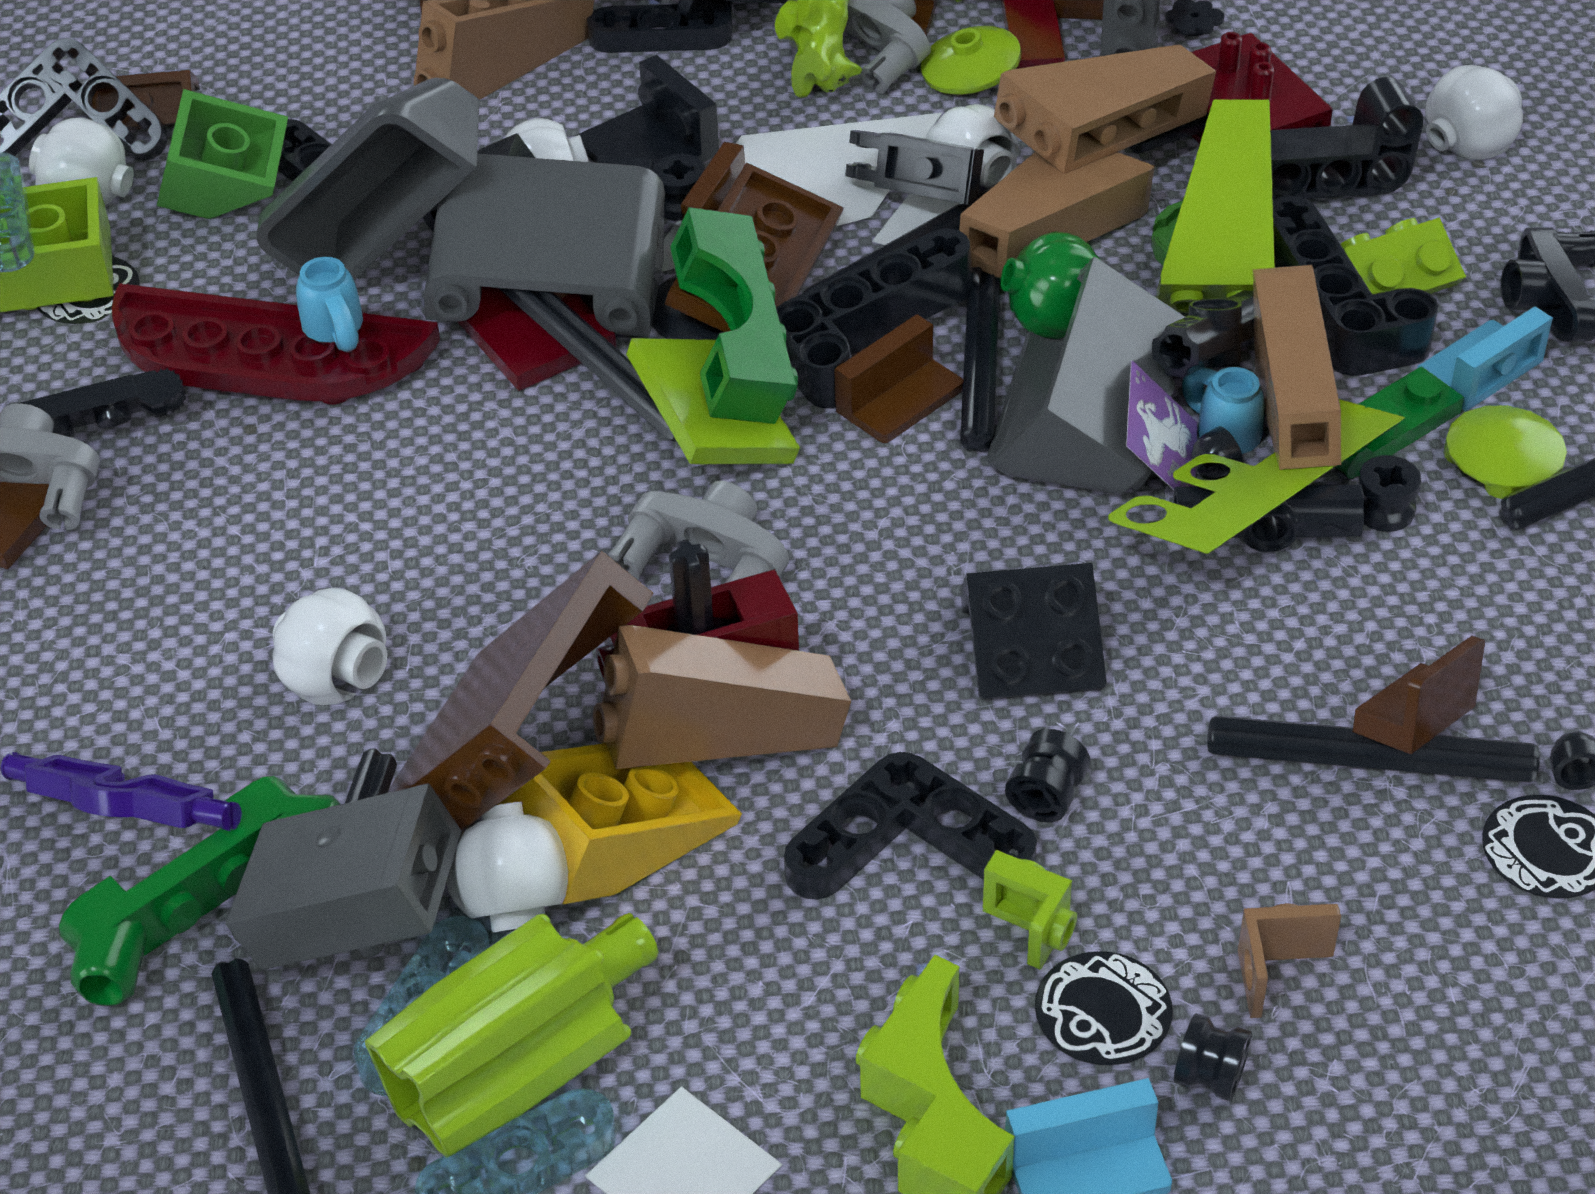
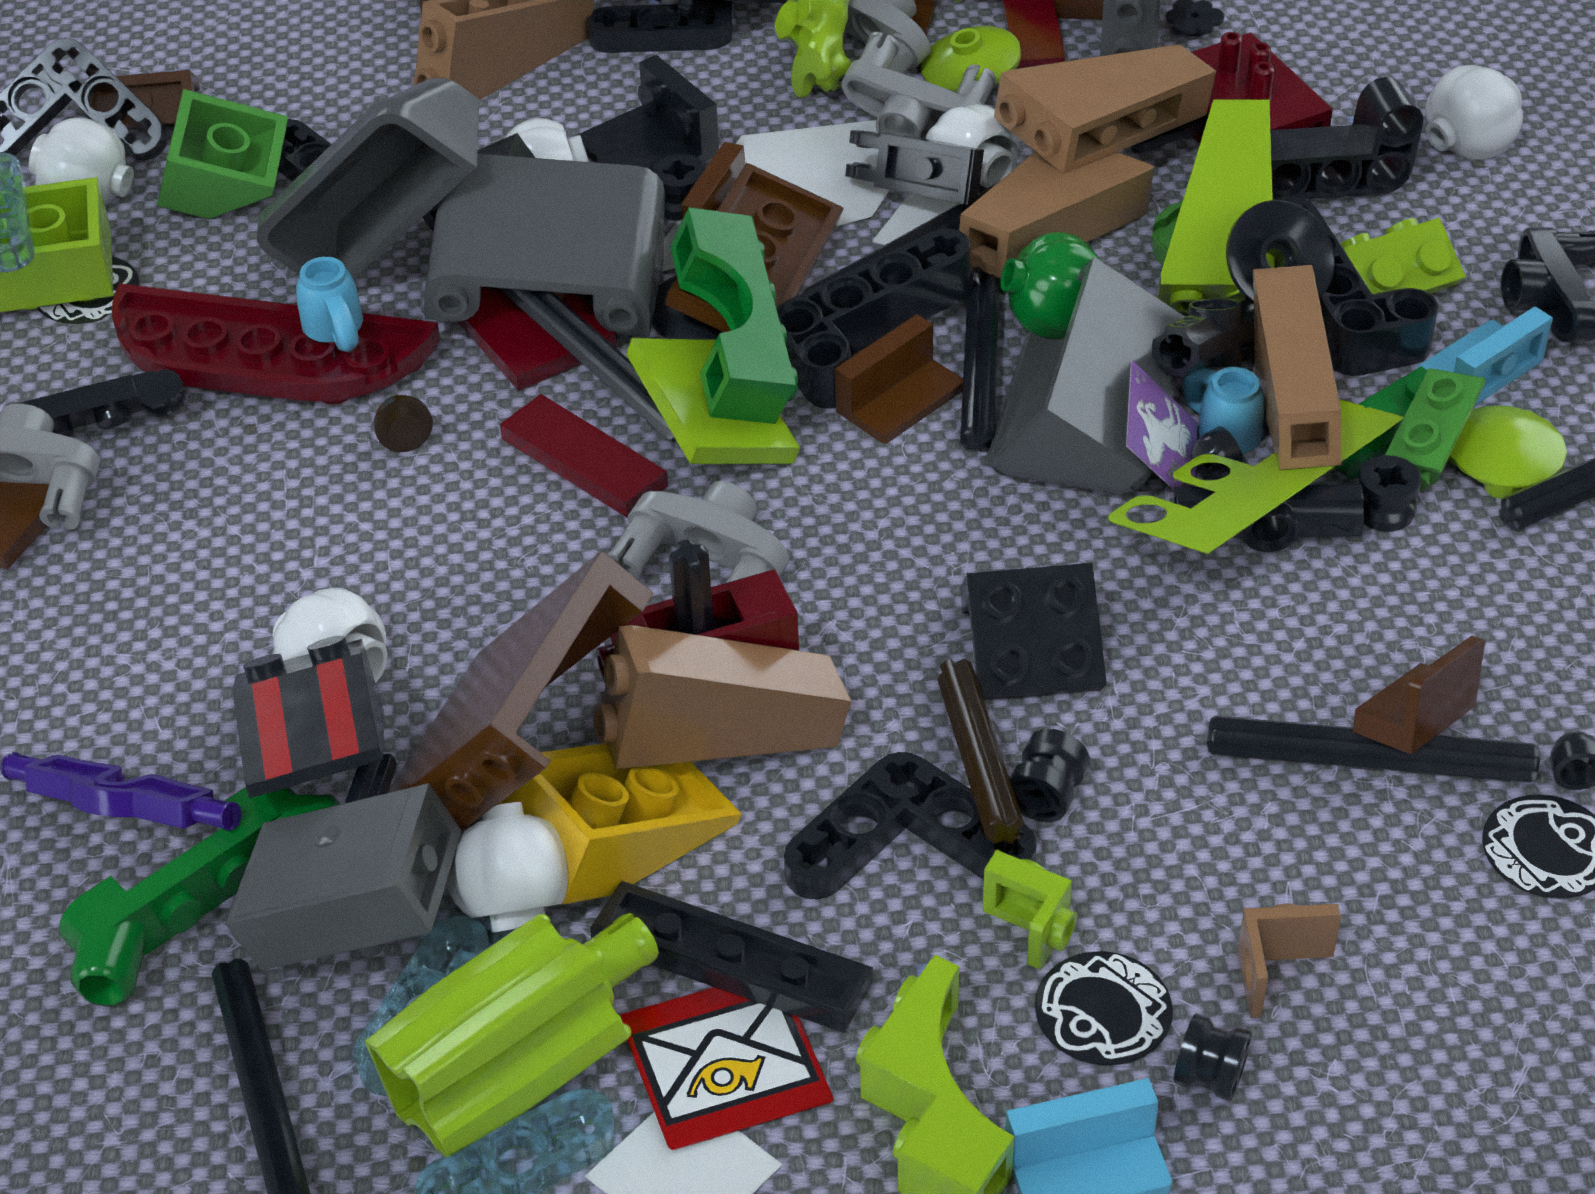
(307, 715): none -> black slope
(402, 423): none -> dark brown plate
(582, 454): none -> dark red tile
(722, 1064): none -> sticker
(744, 958): none -> black tile
(902, 101): none -> light grey connector
(980, 752): none -> dark brown axle
(1284, 232): none -> black dish
(1435, 421): none -> bright green hinge

